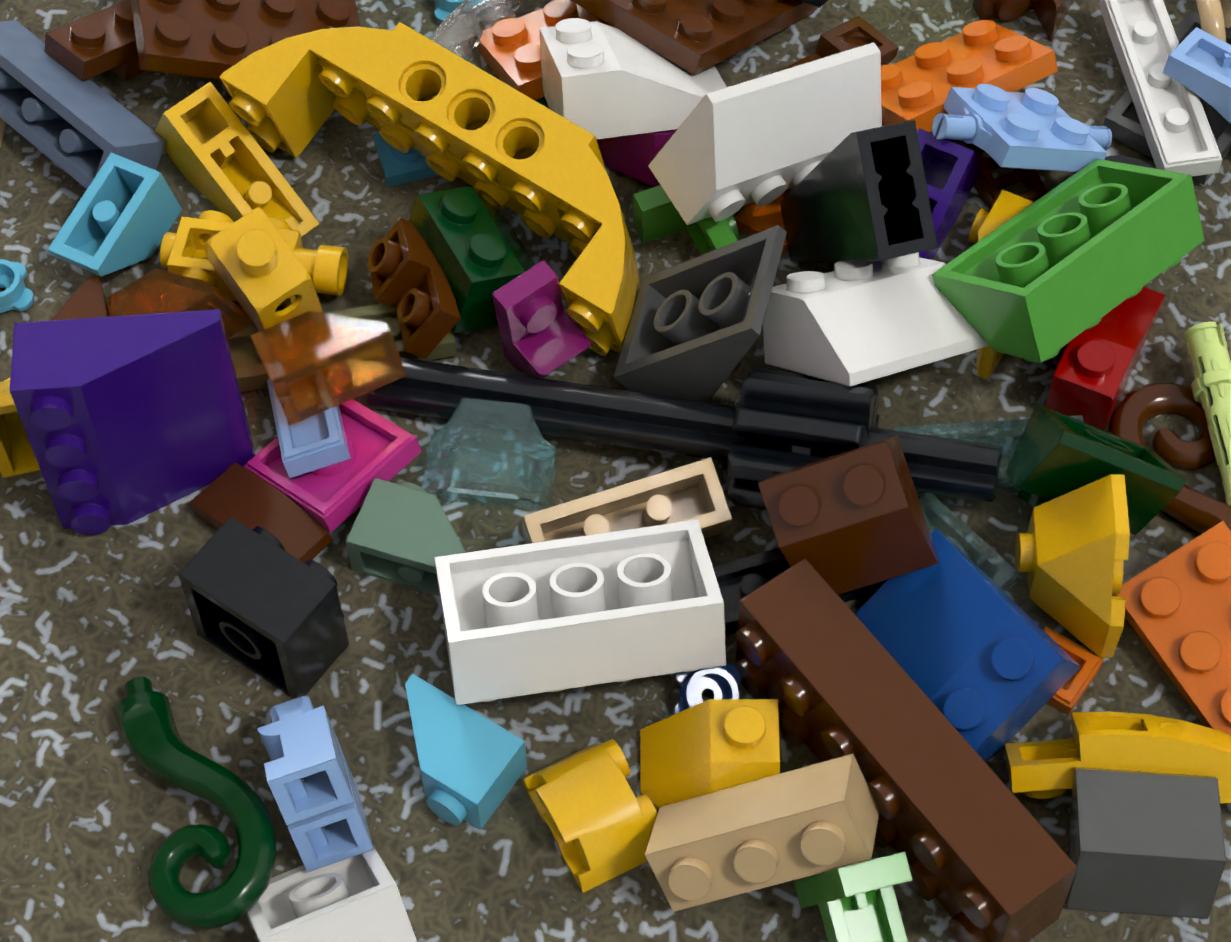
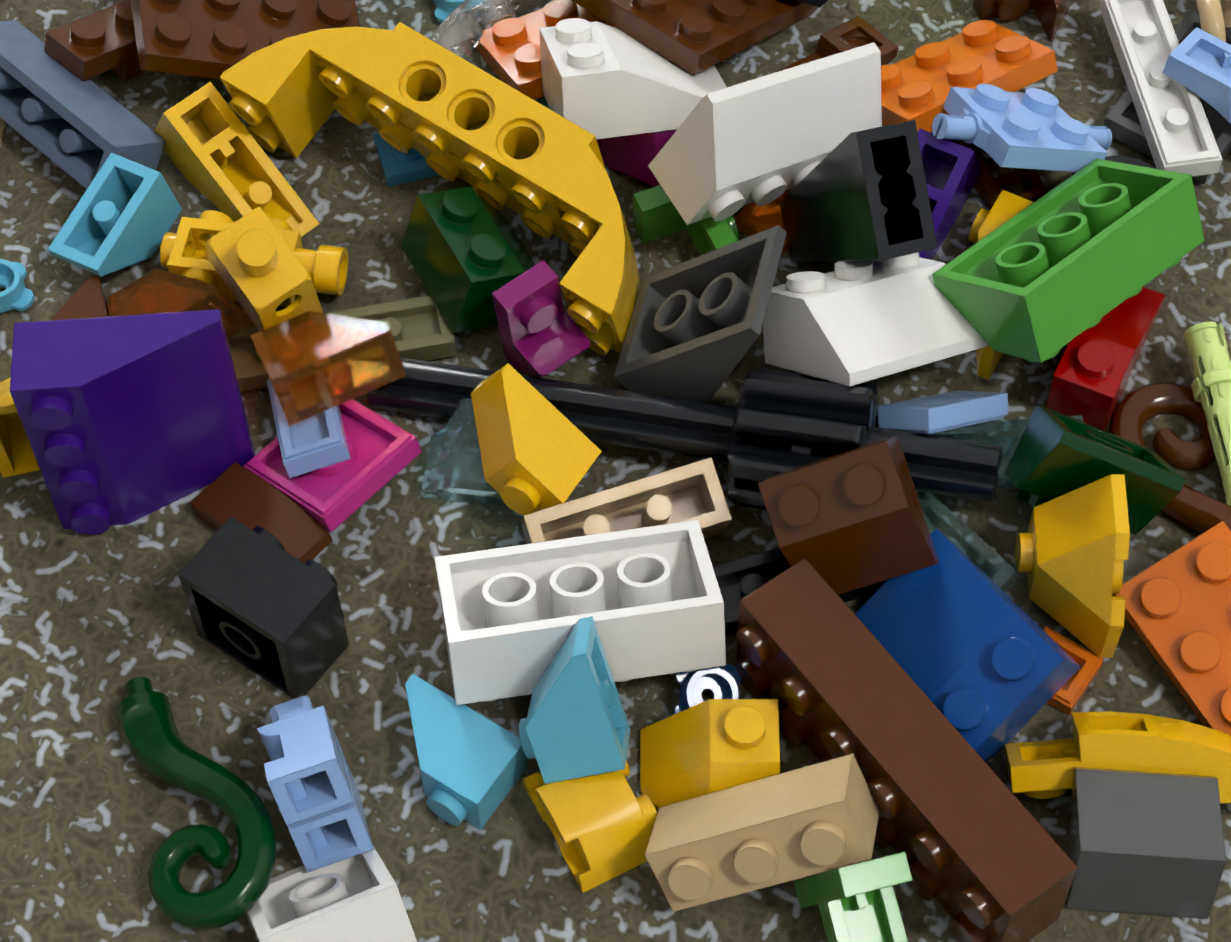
(400, 535): sand green slope -> none
(413, 282): reddish brown slope -> none
(527, 443): none -> yellow slope
(576, 712): none -> medium azure slope
(943, 411): none -> light blue tile

